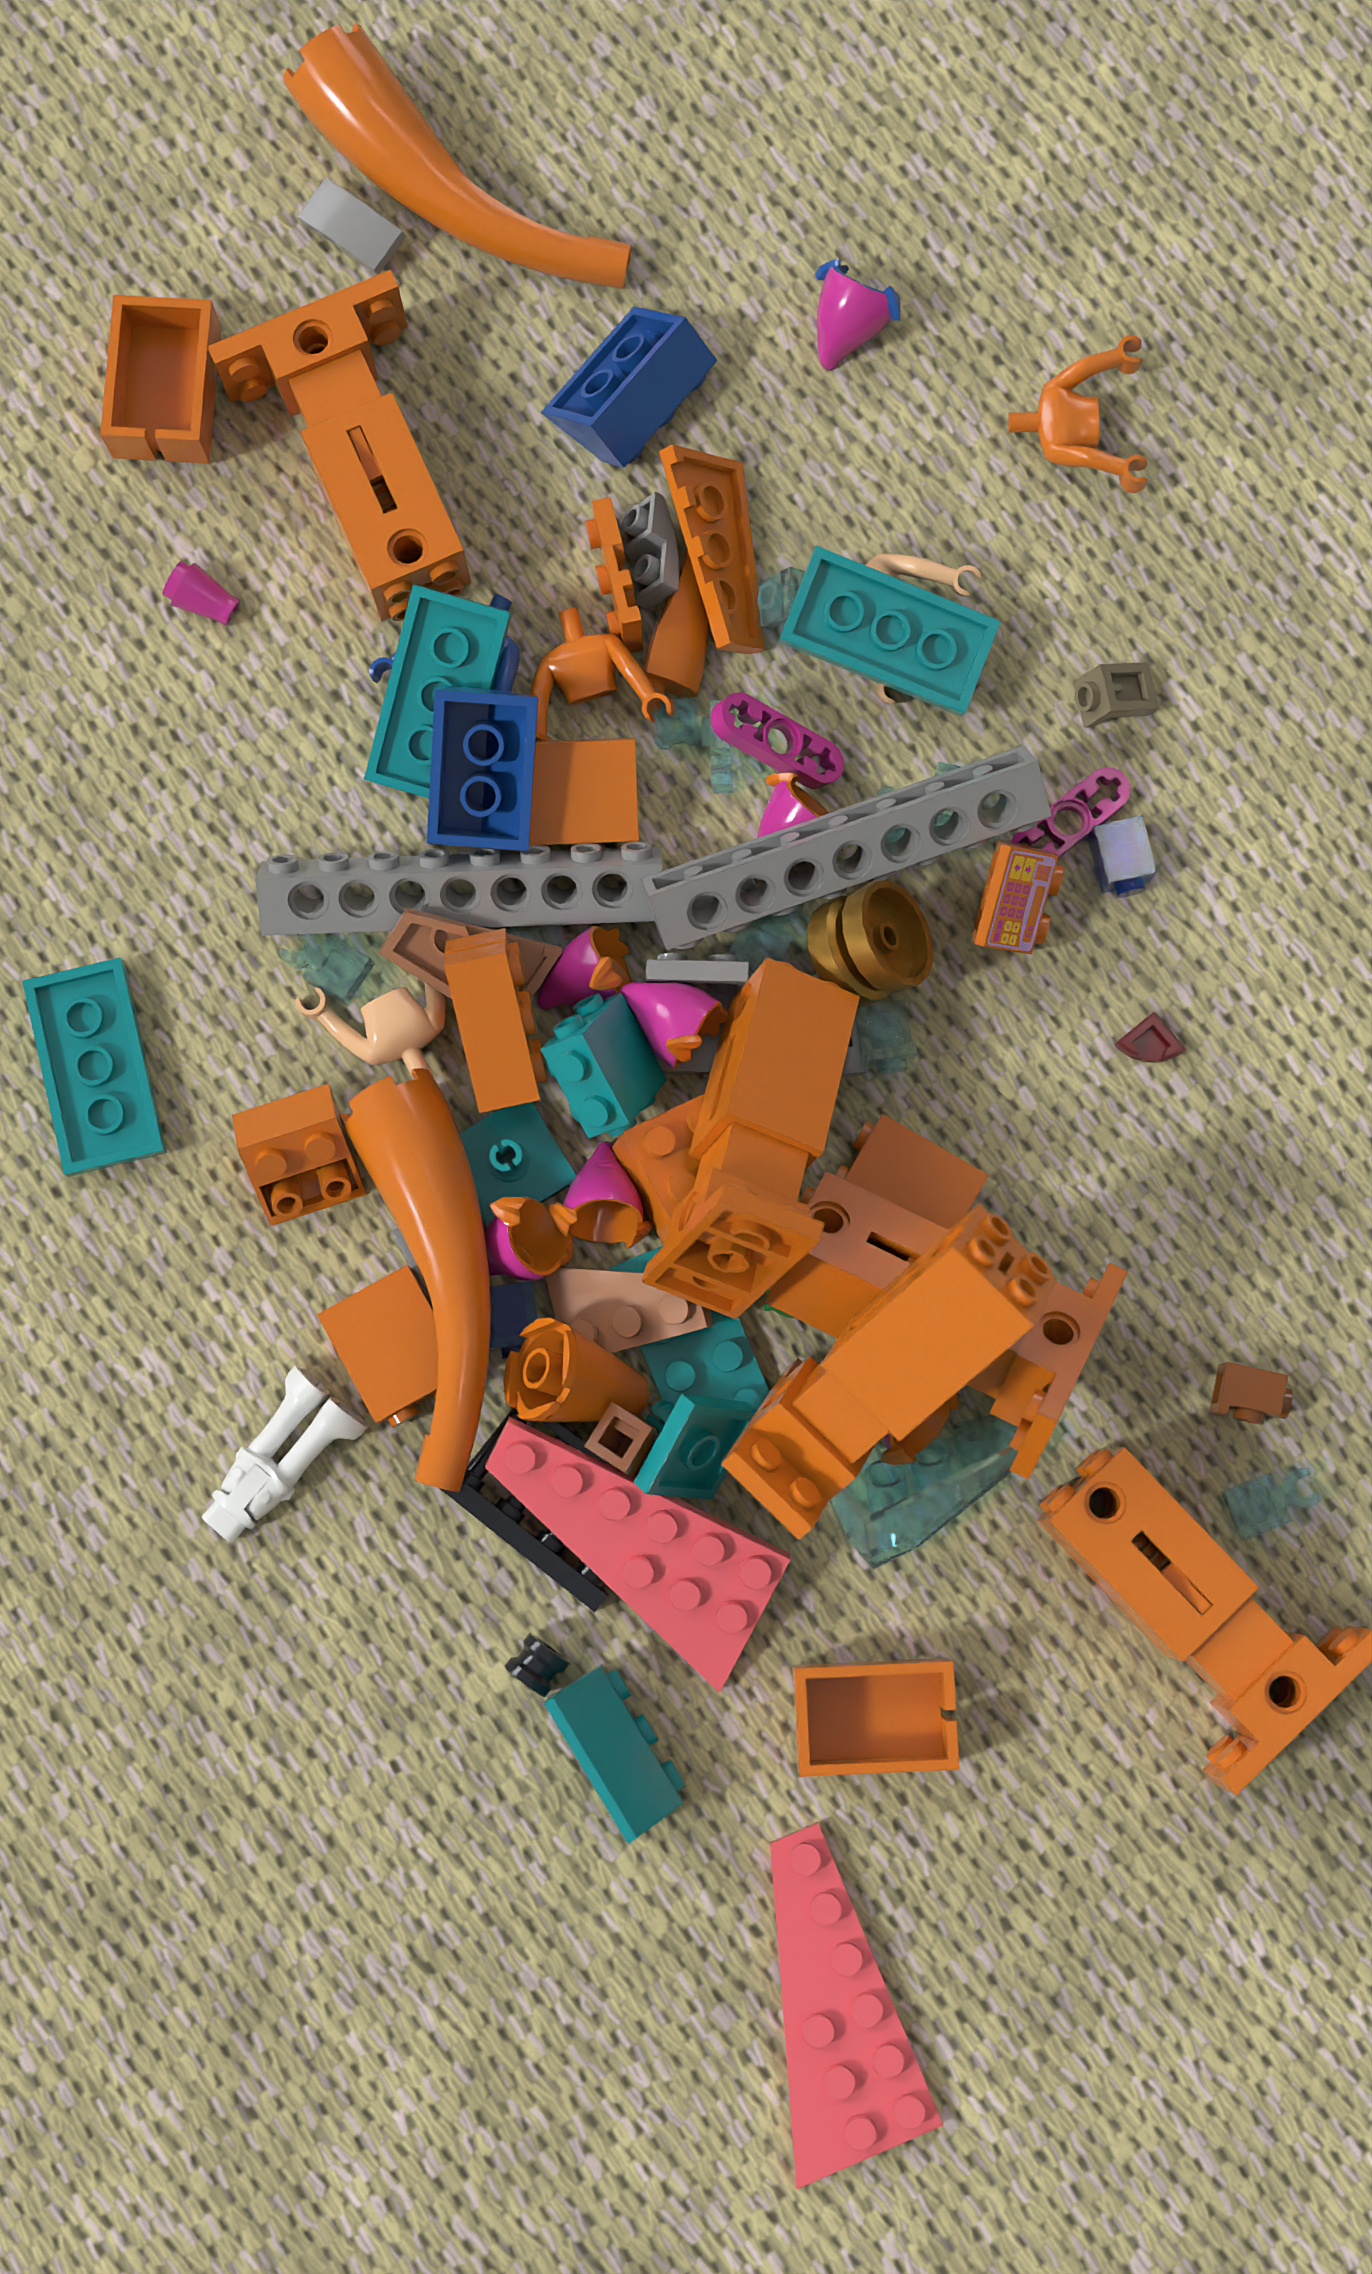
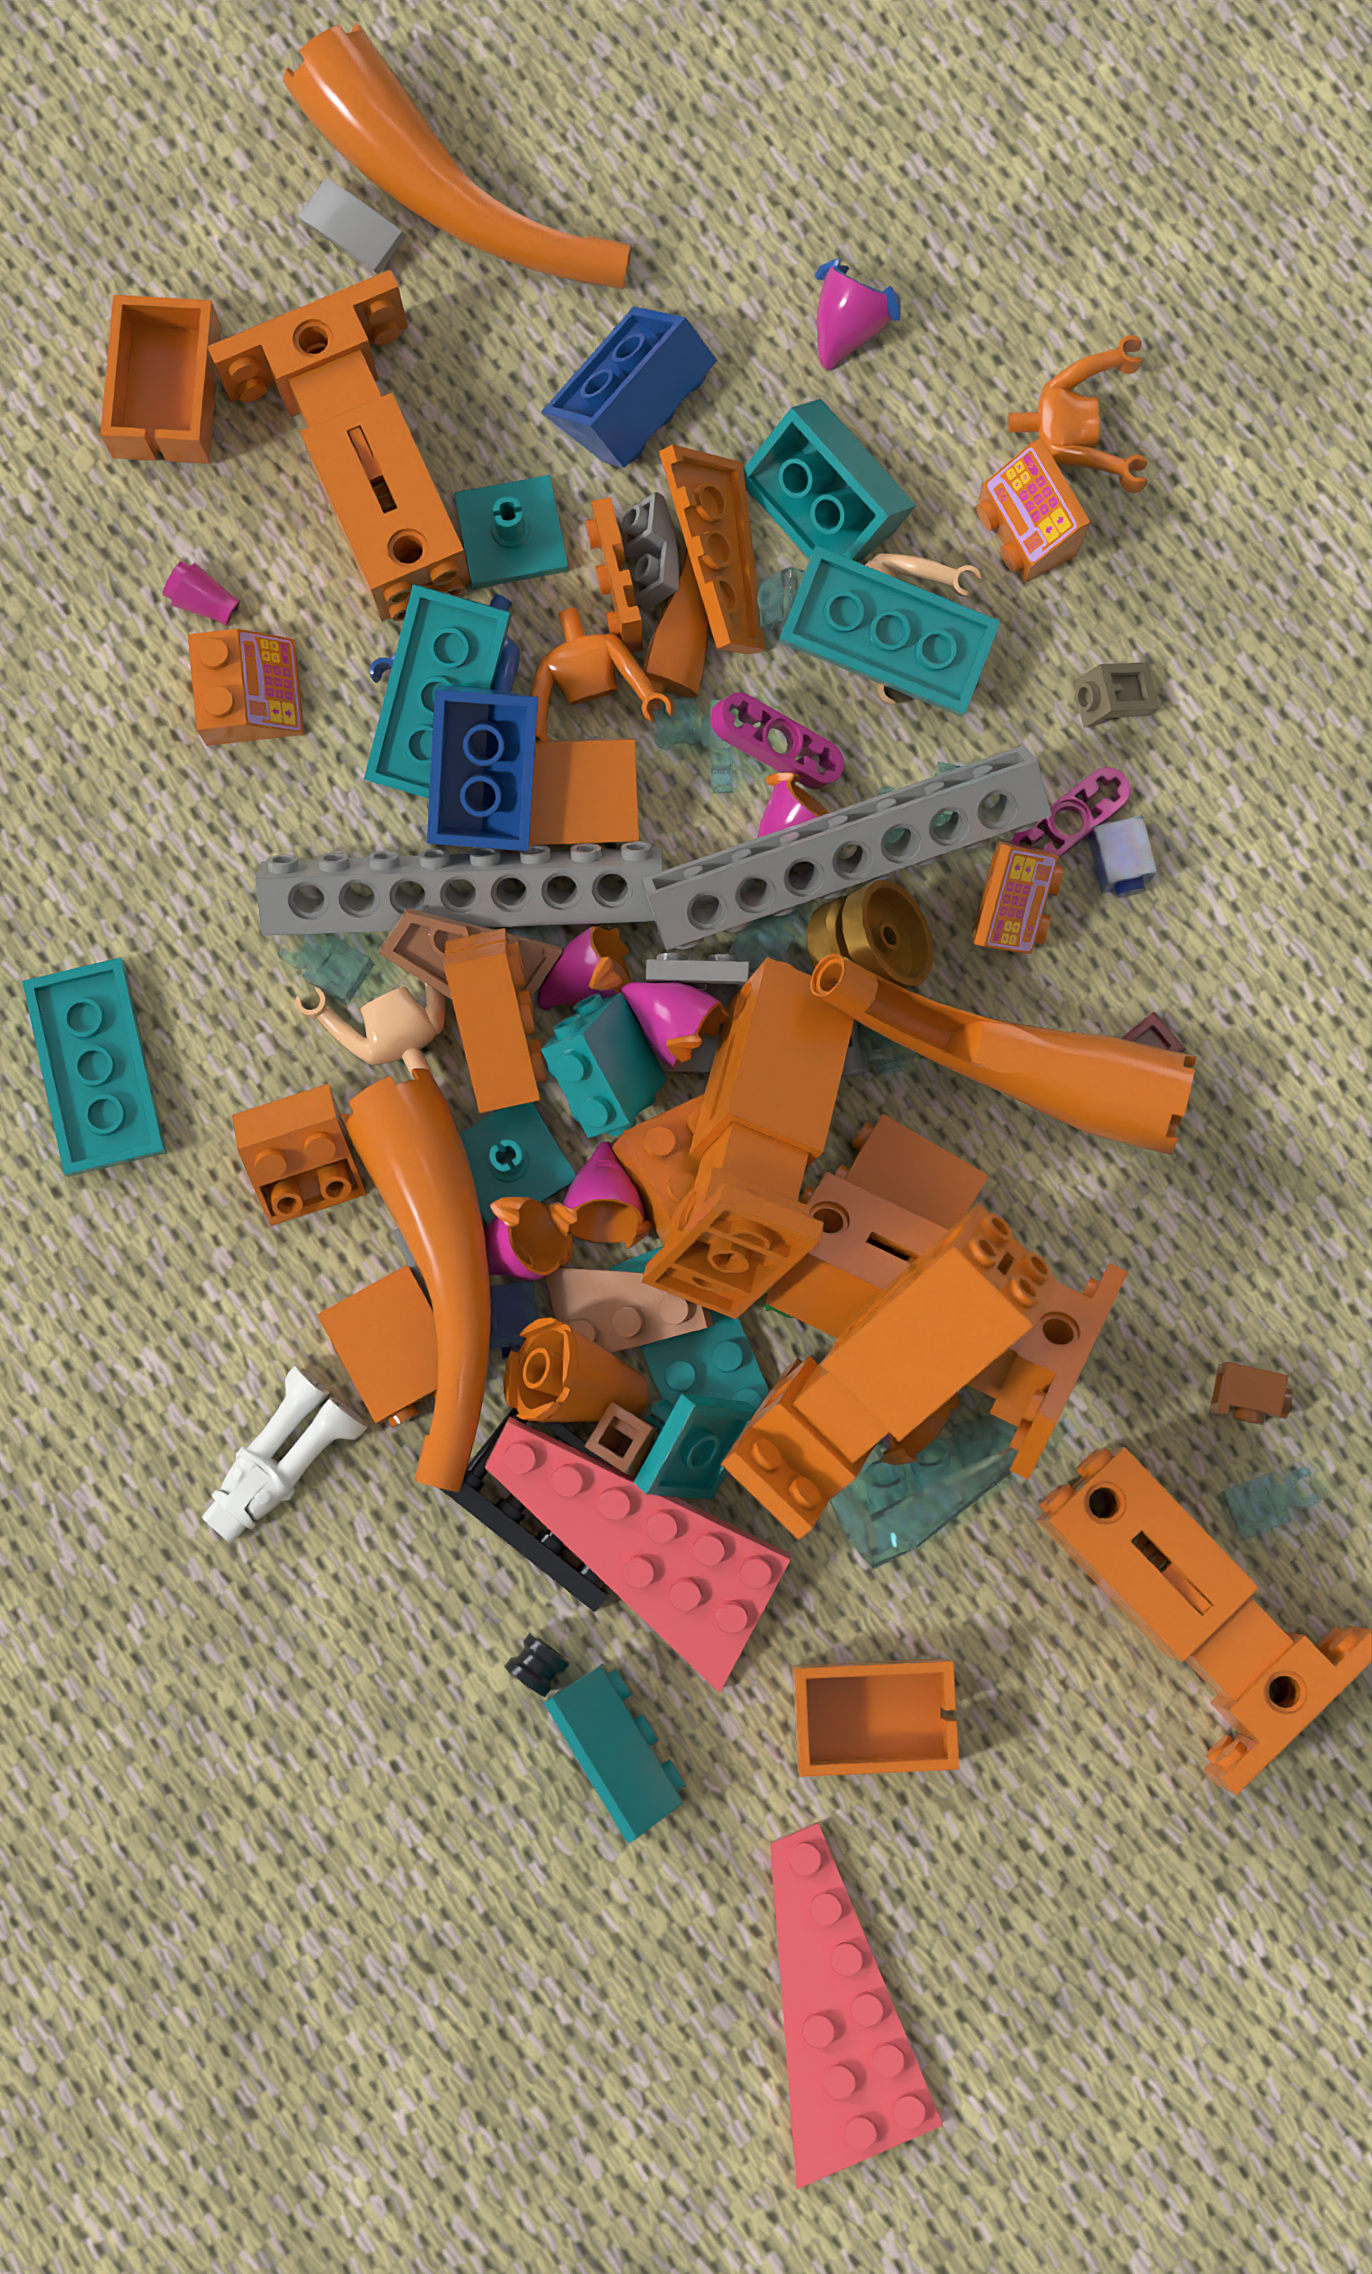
(244, 686): none -> orange slope
(511, 532): none -> teal tile
(825, 485): none -> teal slope
(1033, 512): none -> orange slope
(1081, 1079): none -> orange brick

